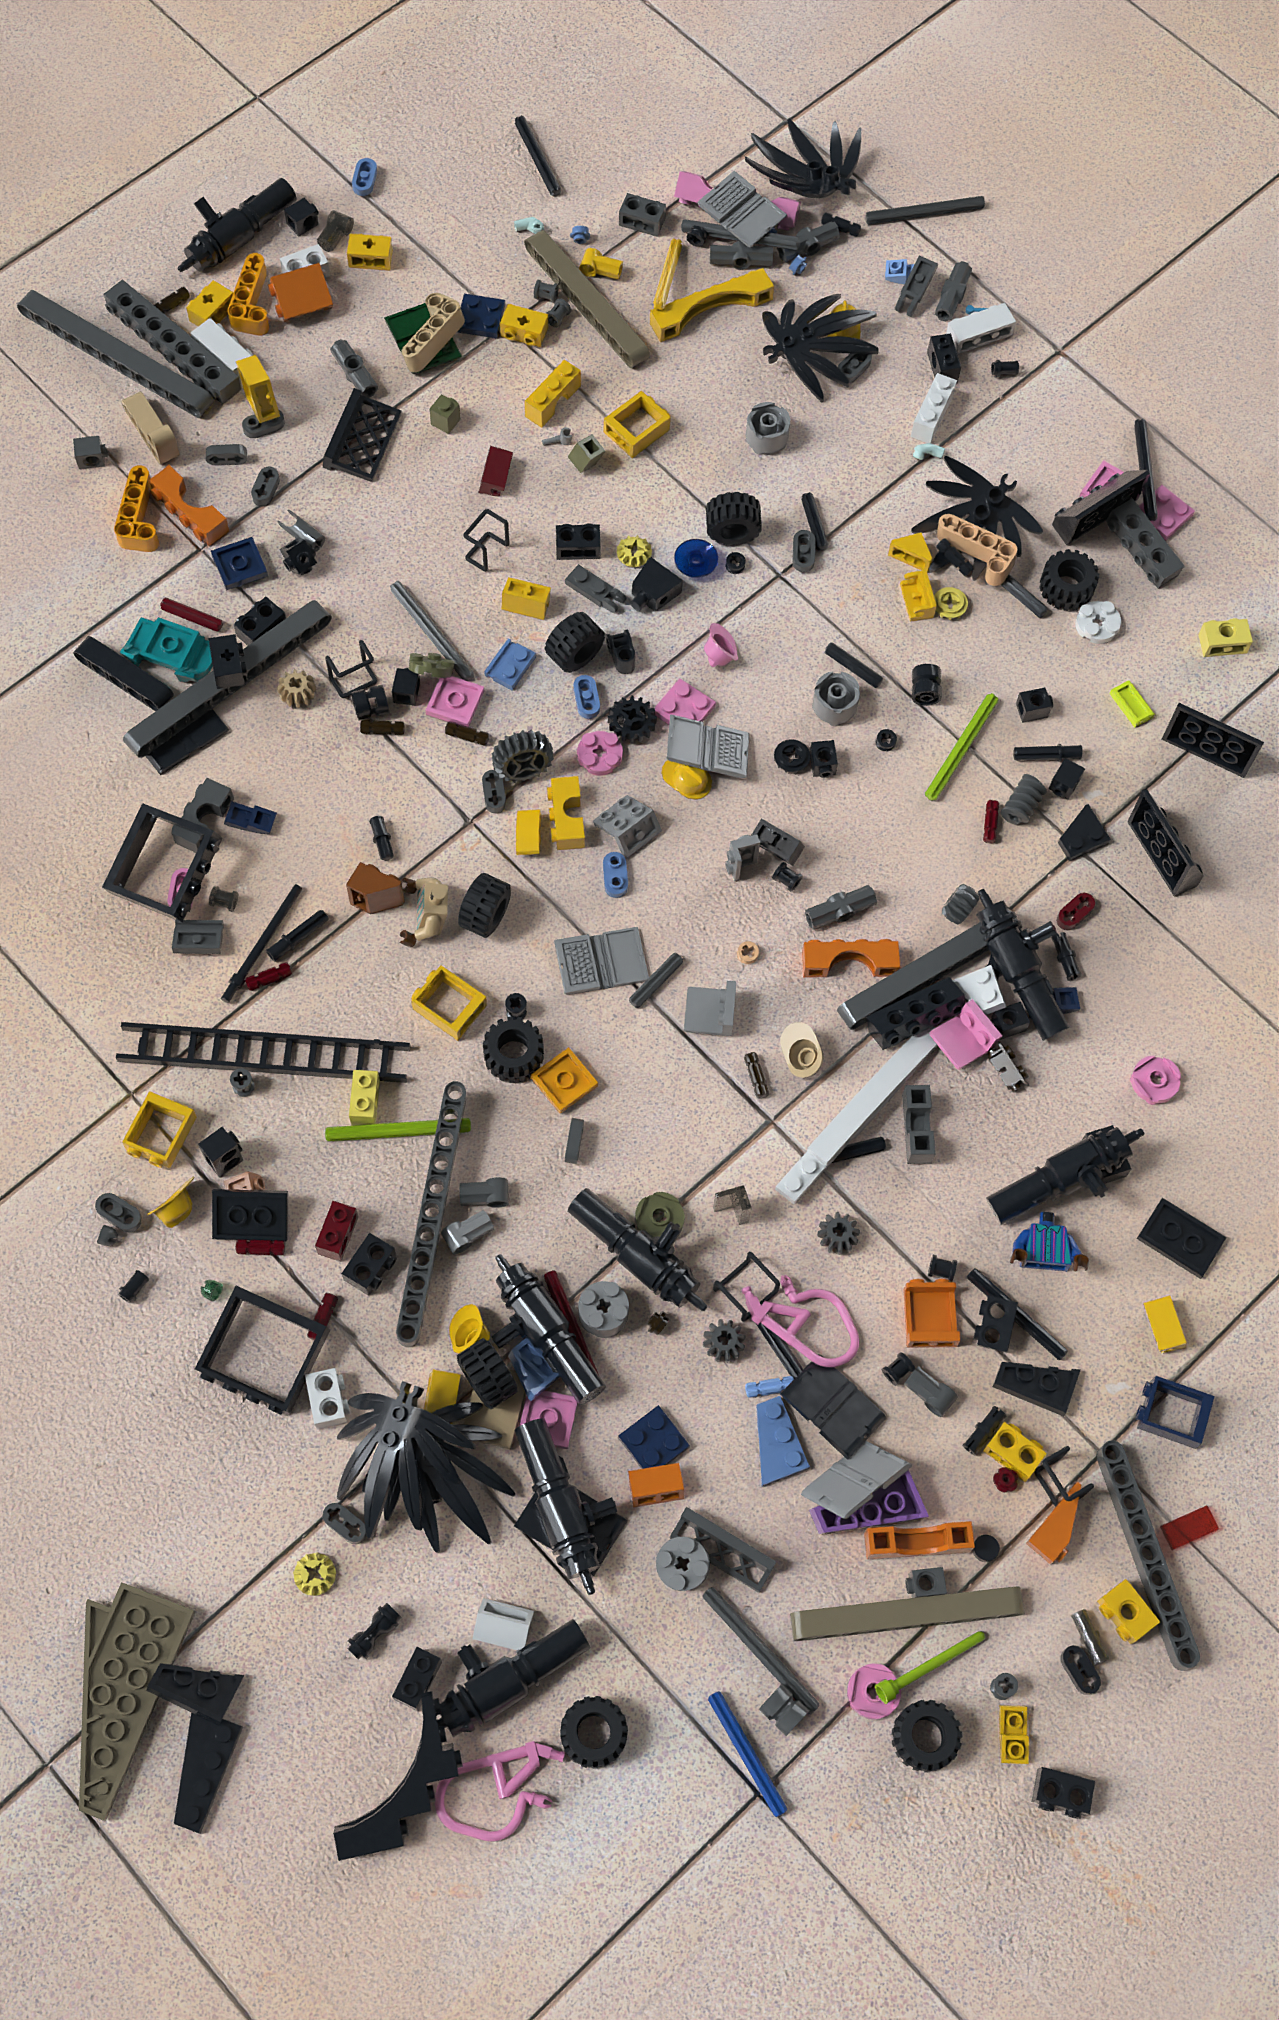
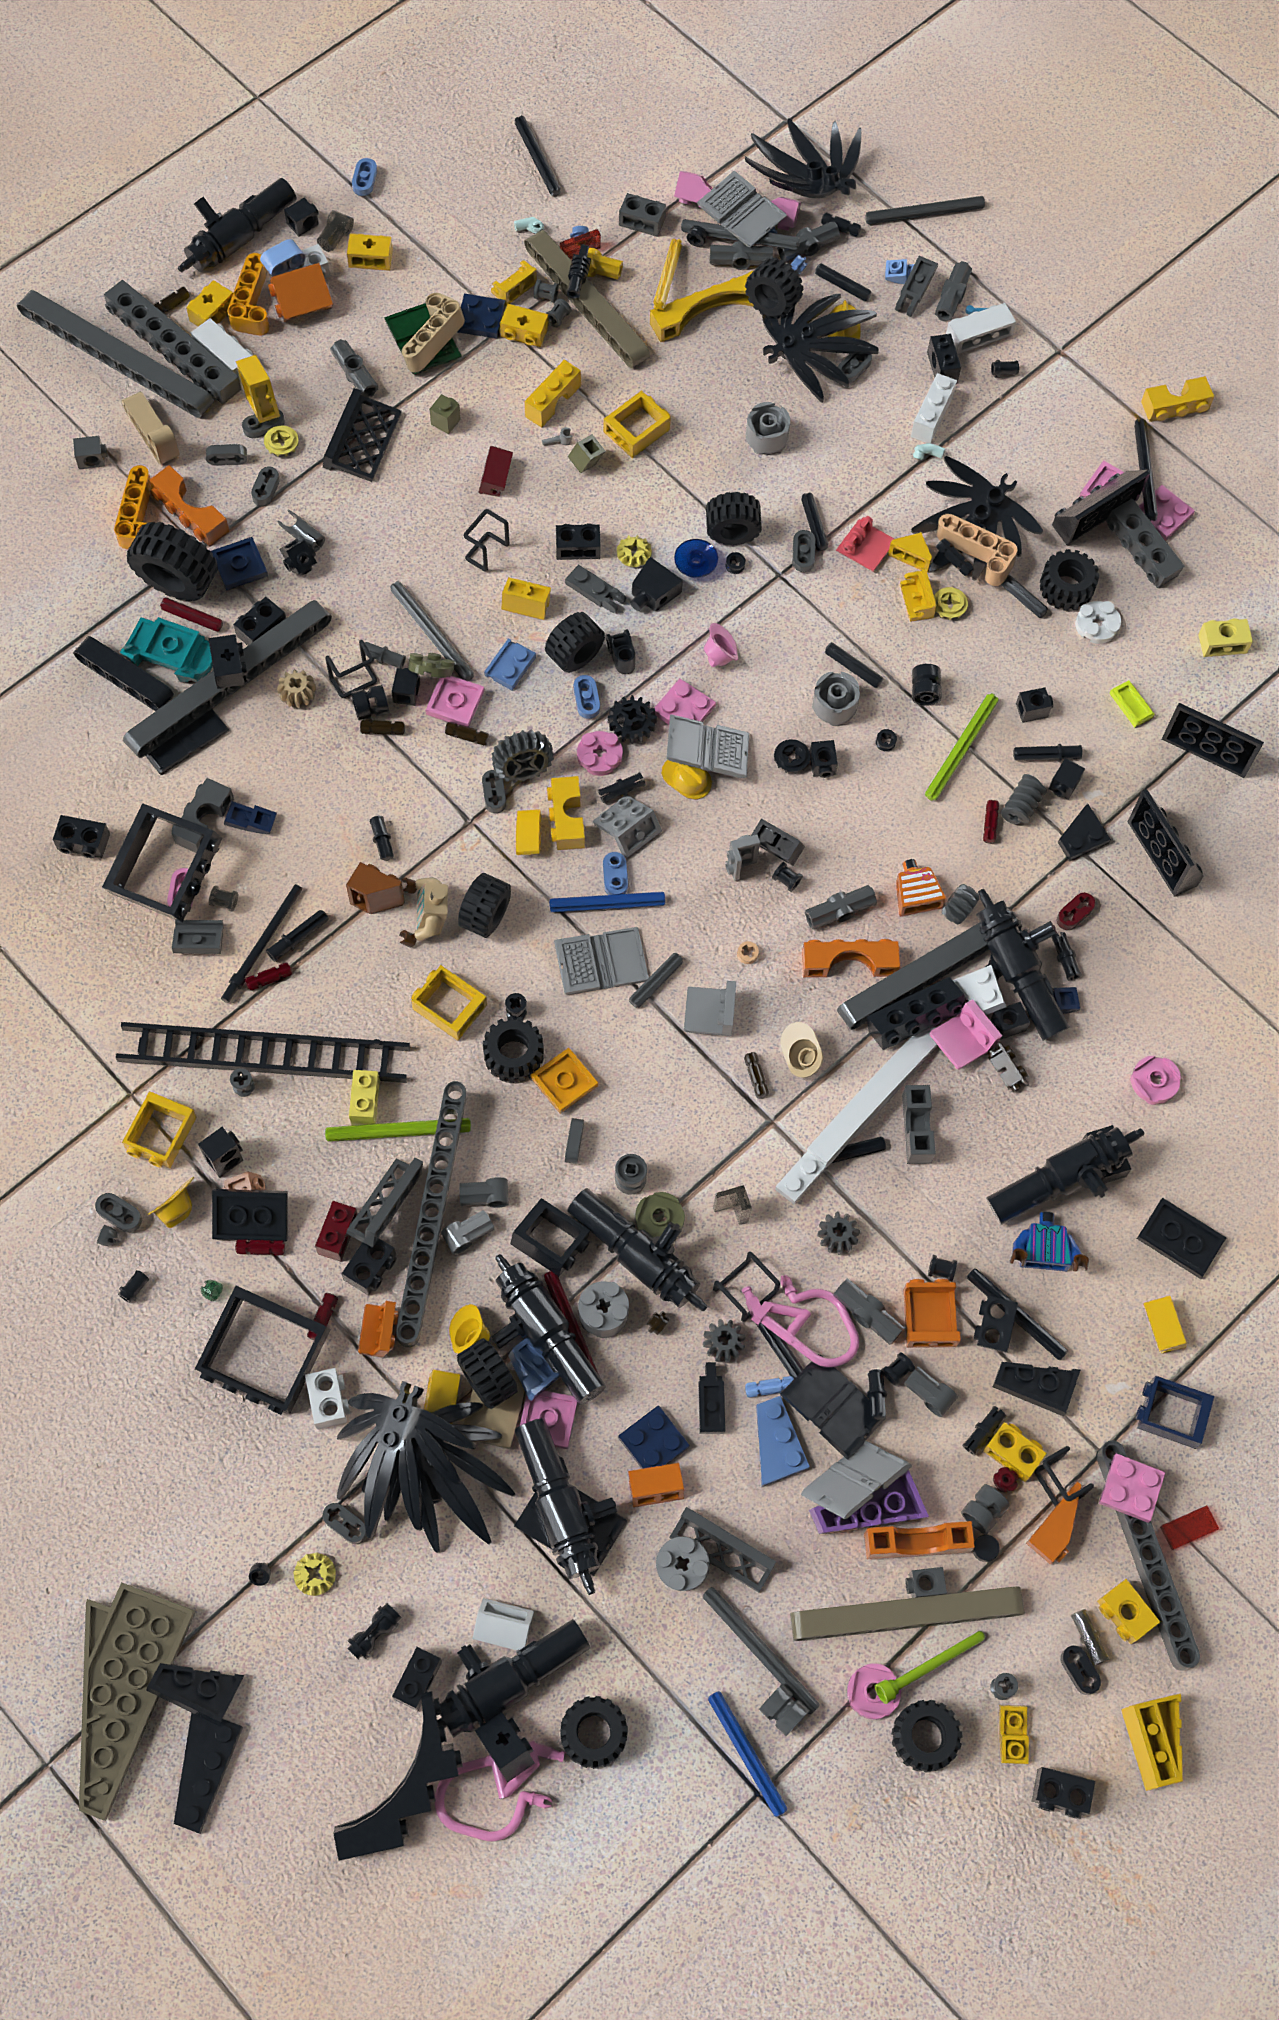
(83, 832): none -> black brick
(172, 561): none -> black tyre
(259, 1580): none -> black hinge
(282, 258): none -> light blue beam
(287, 434): none -> light yellow gear
(376, 1329): none -> orange bracket
(386, 656): none -> dark grey axle
(389, 1204): none -> dark grey fence
(505, 1746): none -> black brick
(515, 284): none -> yellow hinge
(538, 1252): none -> black window
(572, 245): none -> clear red tile
(578, 272): none -> black hinge
(607, 901): none -> blue axle
(621, 787): none -> black pin
(630, 1174): none -> dark grey wheel
(711, 1401): none -> black hinge
(774, 288): none -> black tyre
(843, 282): none -> black axle
(865, 544): none -> coral hinge
(868, 1311): none -> dark grey piece
(877, 1394): none -> black axle
(918, 890): none -> orange torso
(985, 1509): none -> dark grey wheel
(1132, 1488): none -> bright pink plate
(1156, 1740): none -> yellow wedge
(1161, 404): none -> yellow arch

